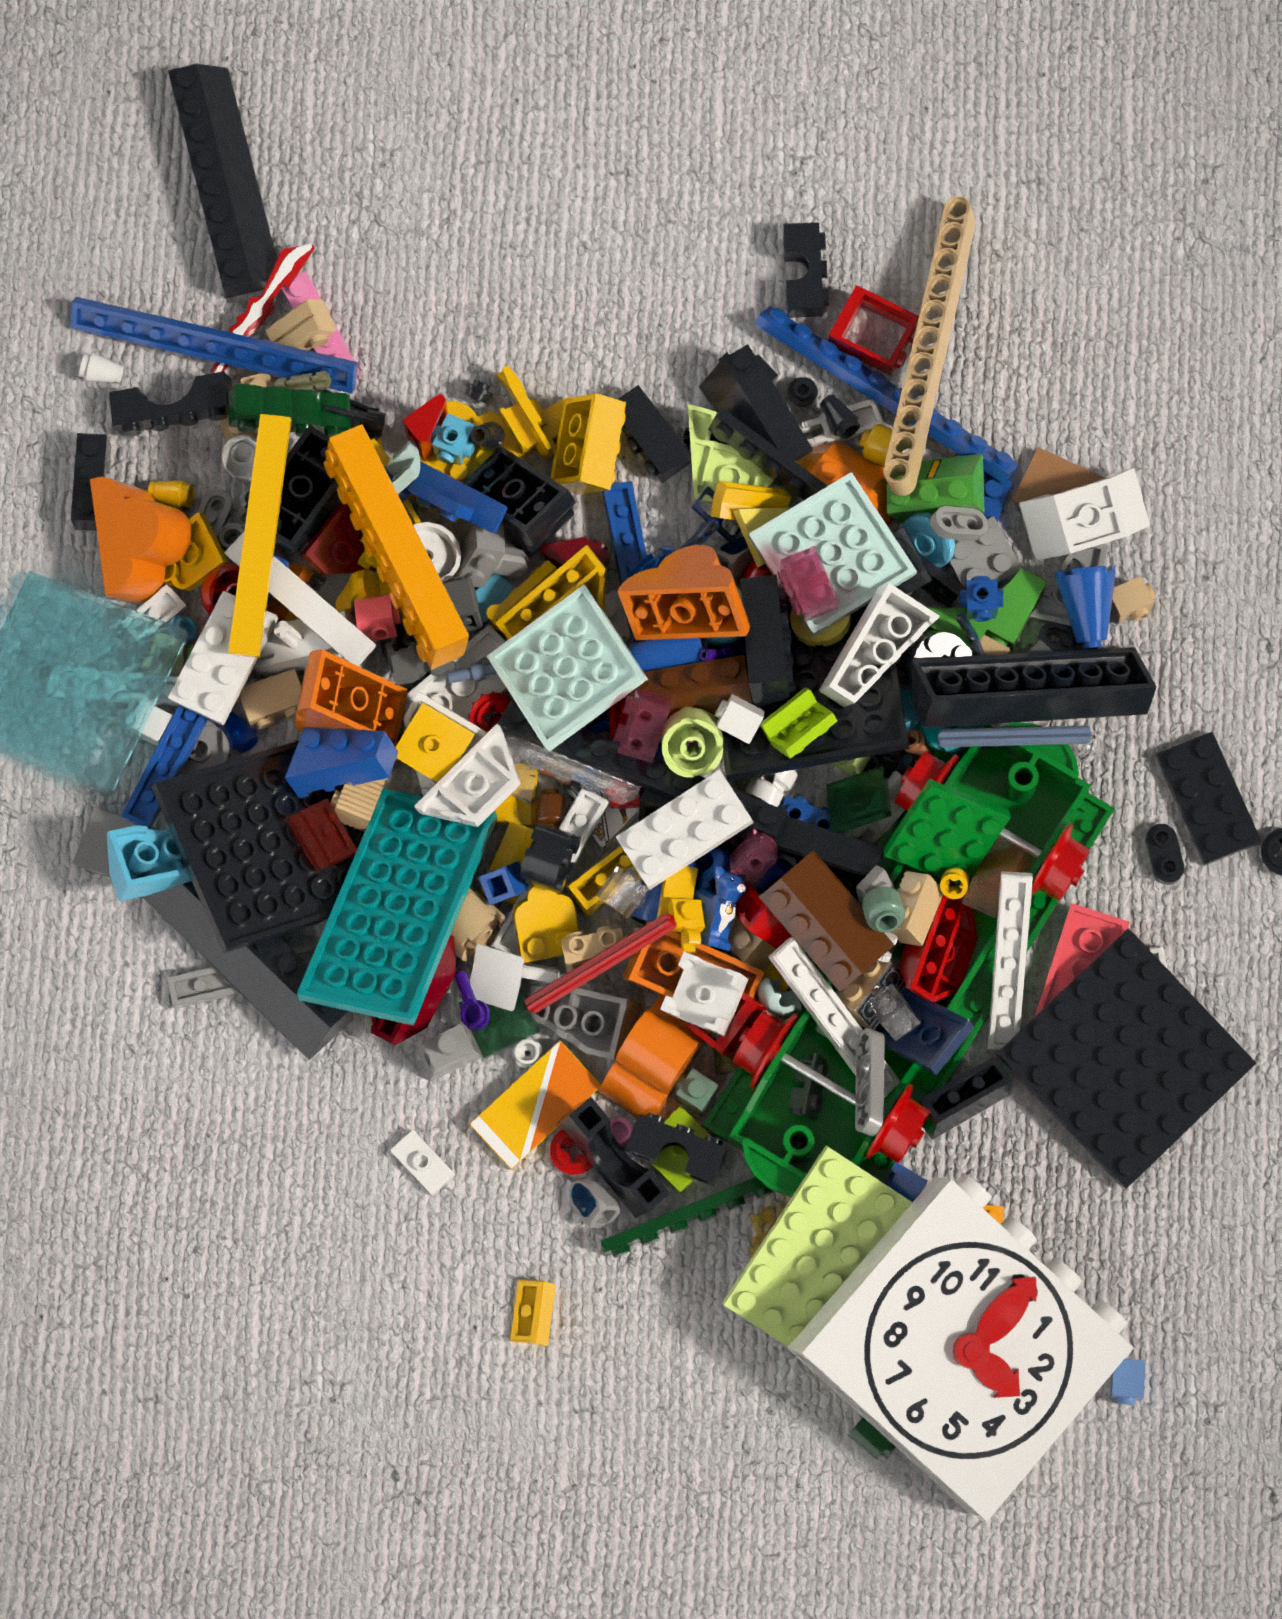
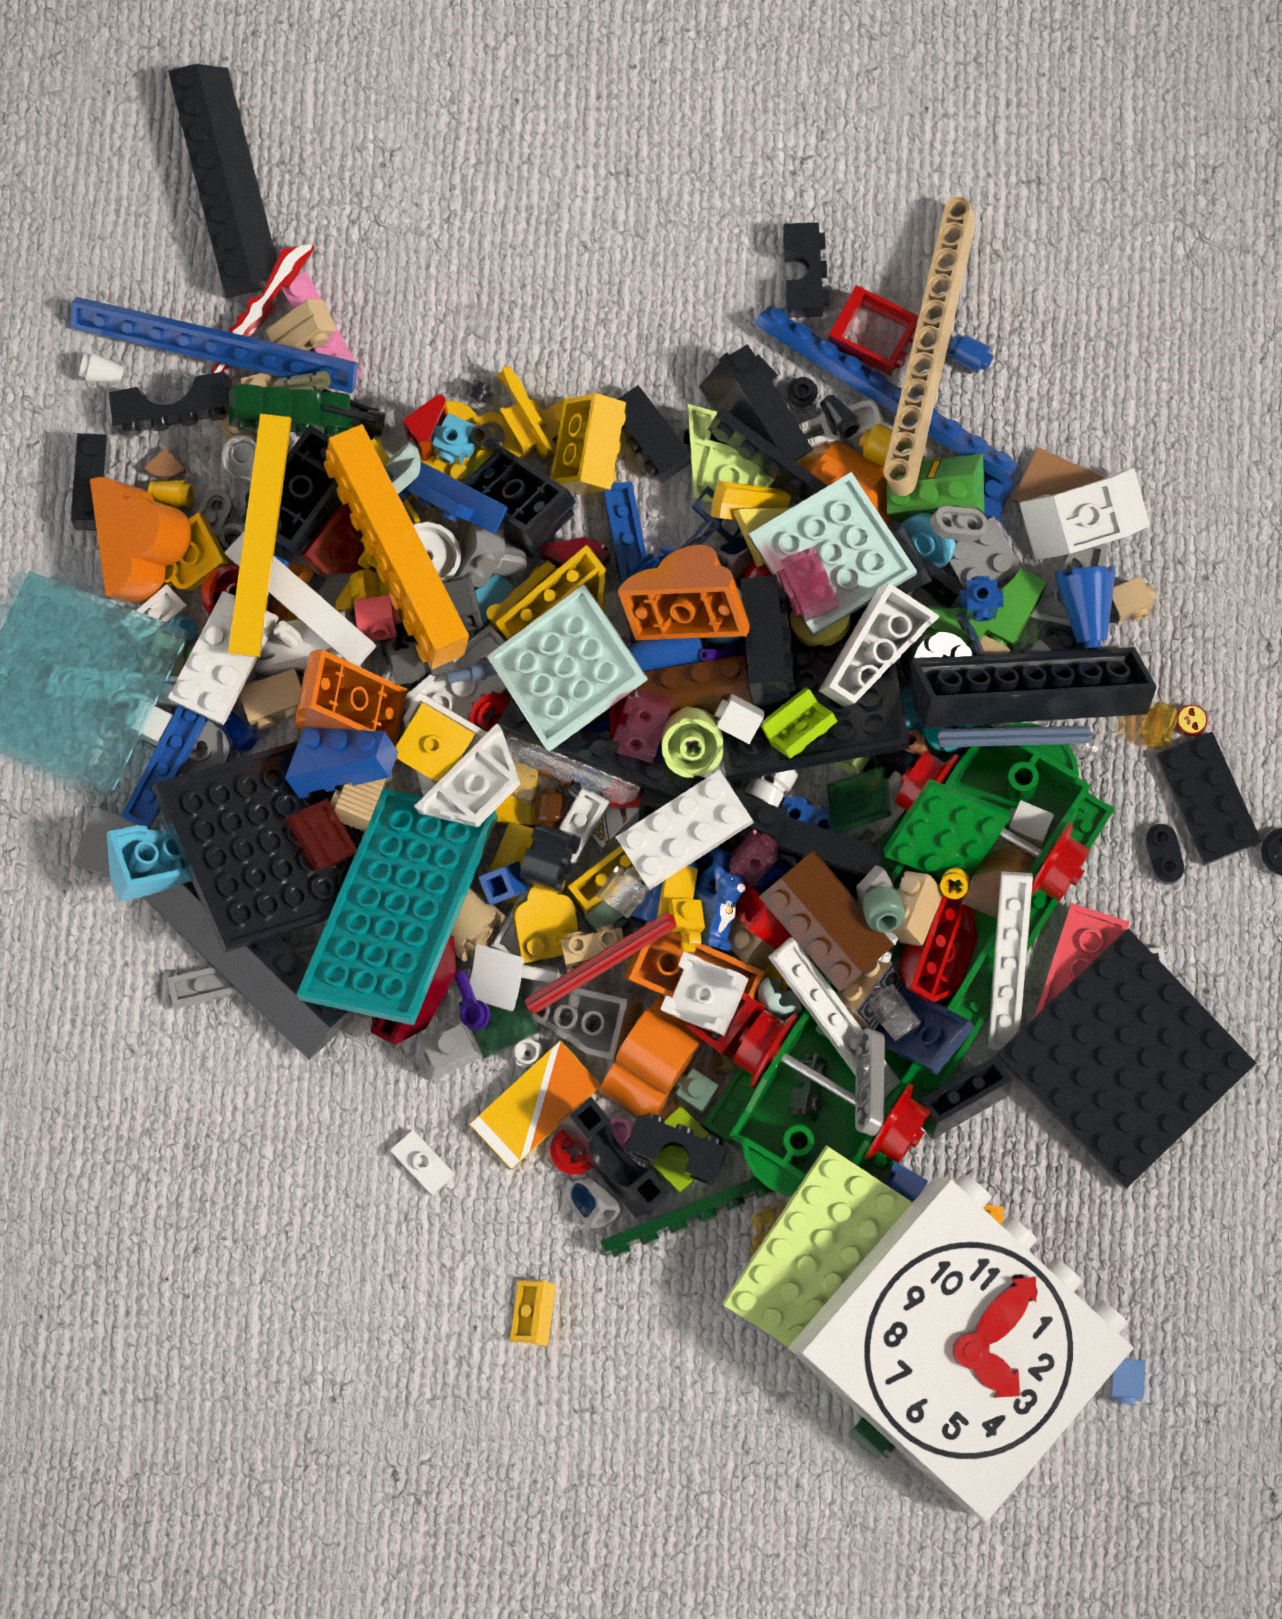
(164, 466): none -> medium nougat tile
(604, 915): none -> sand green brick
(970, 353): none -> blue brick
(1030, 822): none -> white brick
(1159, 726): none -> clear yellow brick
(1191, 720): none -> tile

